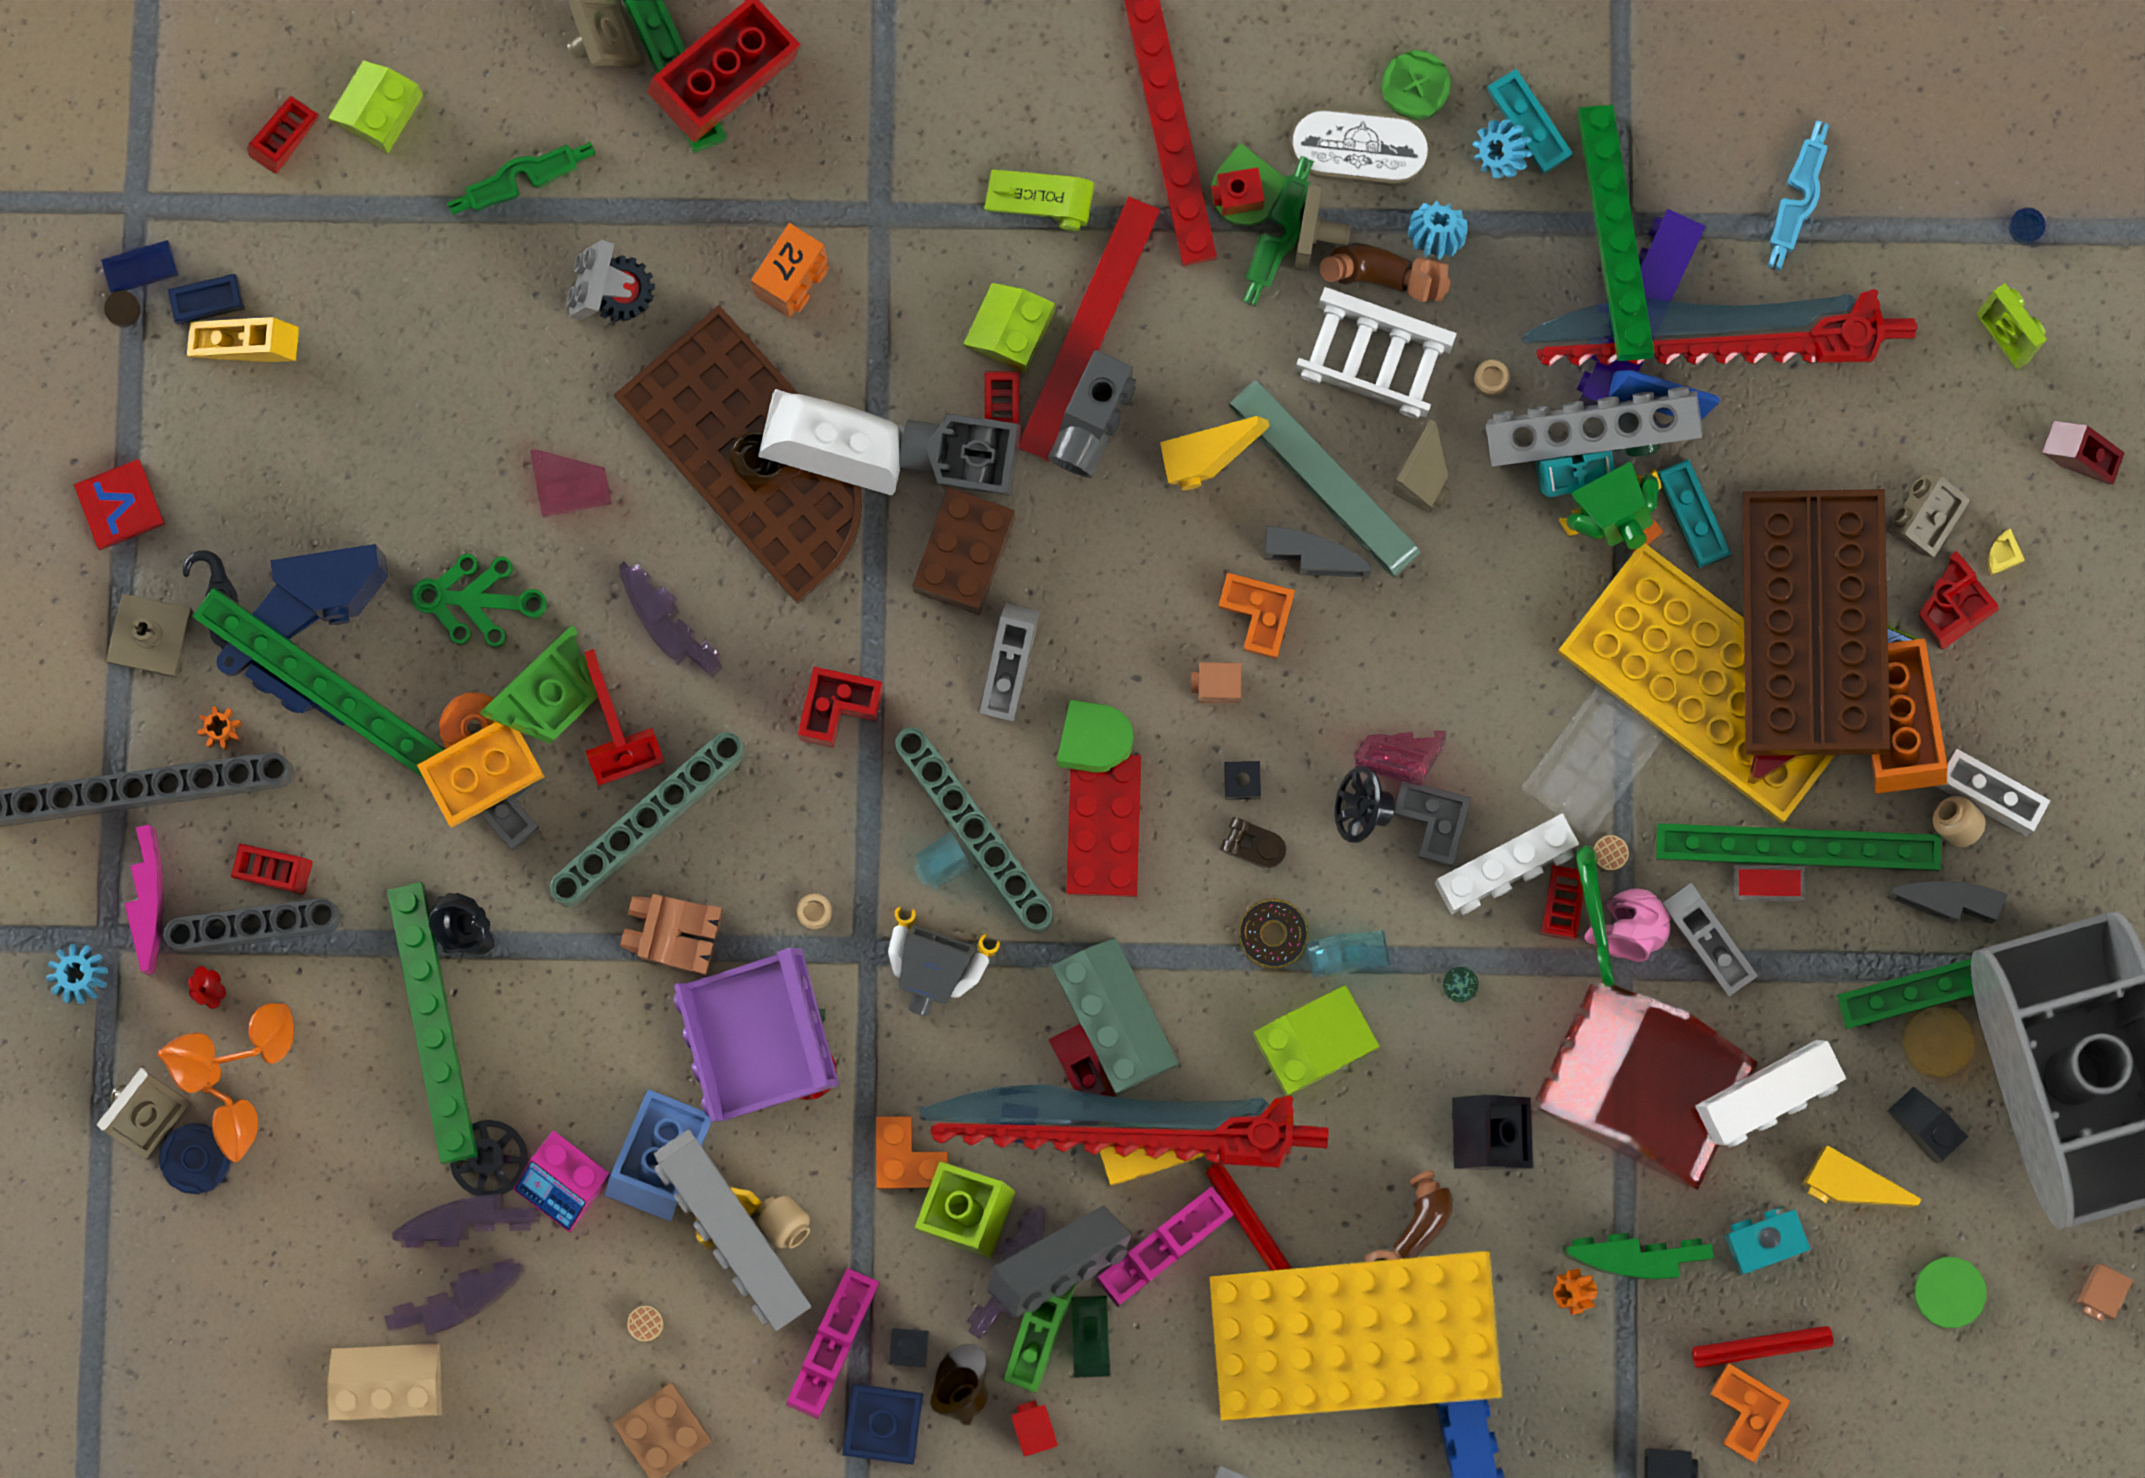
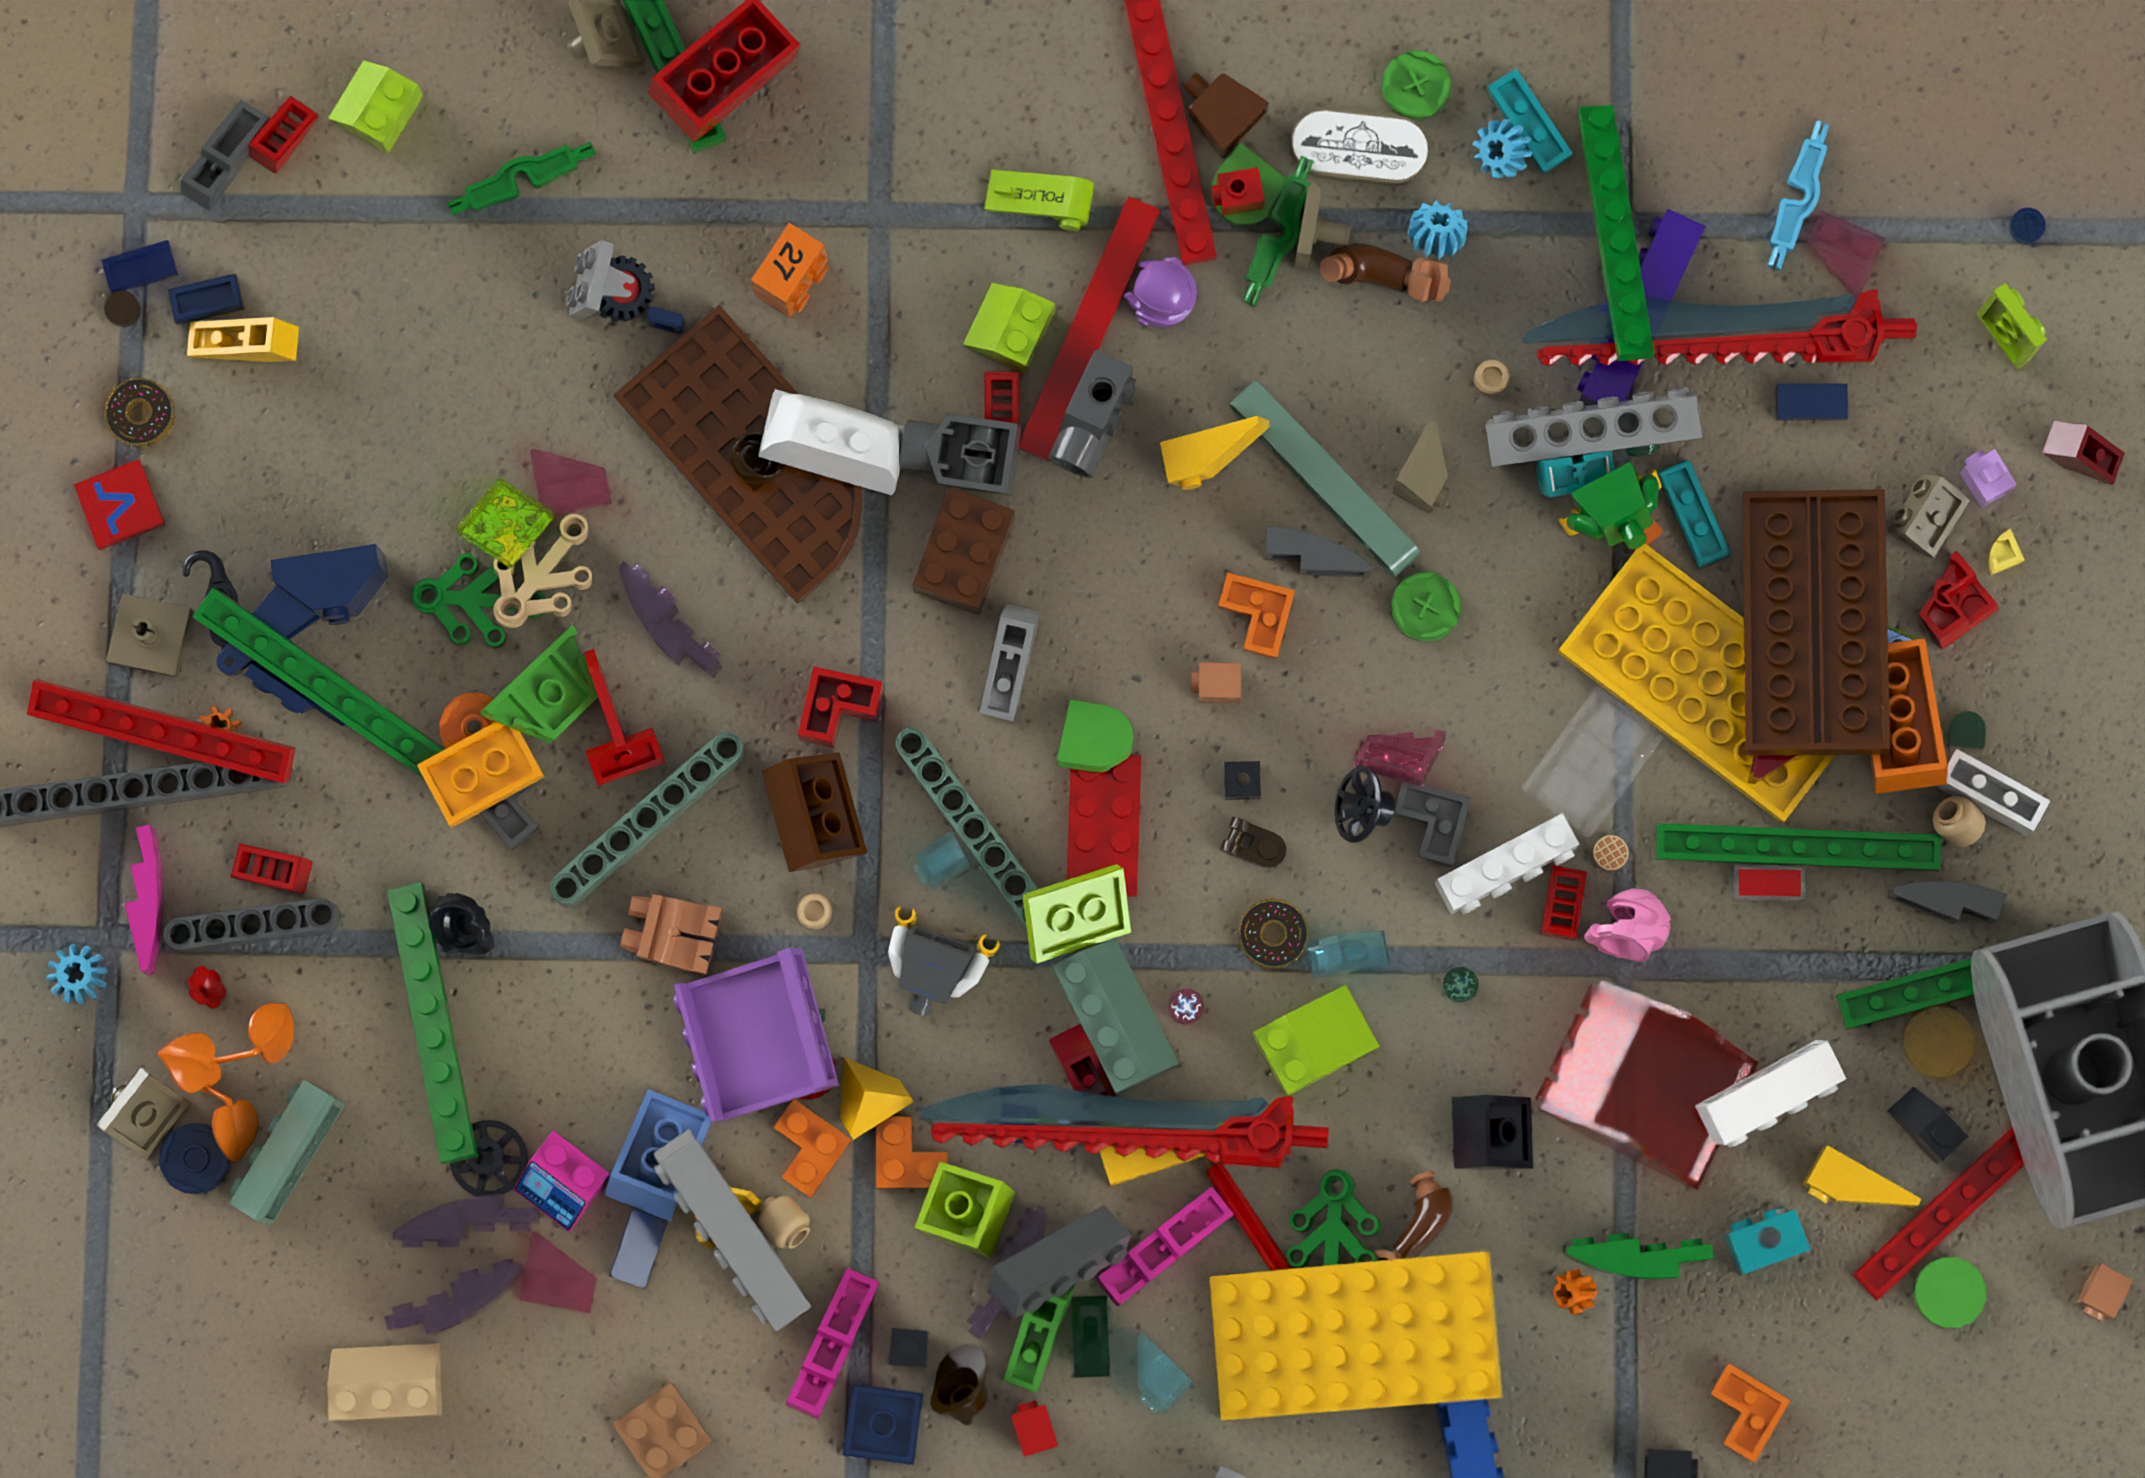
(125, 398): none -> tile
(161, 731): none -> red plate
(223, 155): none -> dark grey slope
(286, 1153): none -> sand green slope
(505, 523): none -> clear neon green tile
(539, 578): none -> tan plant
(556, 1278): none -> clear pink wing
(638, 1248): none -> slope
(645, 1323): tile -> none
(665, 320): none -> dark blue tile
(814, 811): none -> reddish brown slope
(820, 1145): none -> orange plate
(869, 1097): none -> yellow slope
(1076, 913): none -> lime plate
(1158, 1377): none -> clear light blue slope
(1162, 293): none -> medium lavender helmet
(1186, 1006): none -> clear pink tile
(1224, 110): none -> reddish brown torso
(1333, 1230): none -> green plant
(1401, 329): white fence -> none
(1425, 606): none -> bright green tile
(1586, 862): green plant -> none
(1630, 382): blue slope -> none
(1710, 939): light grey slope -> none
(1762, 1346): red axle -> none
(1812, 401): none -> dark blue tile
(1846, 250): none -> clear pink wing
(1941, 1216): none -> red tile
(1967, 731): none -> clear green tile
(1987, 477): none -> lavender brick

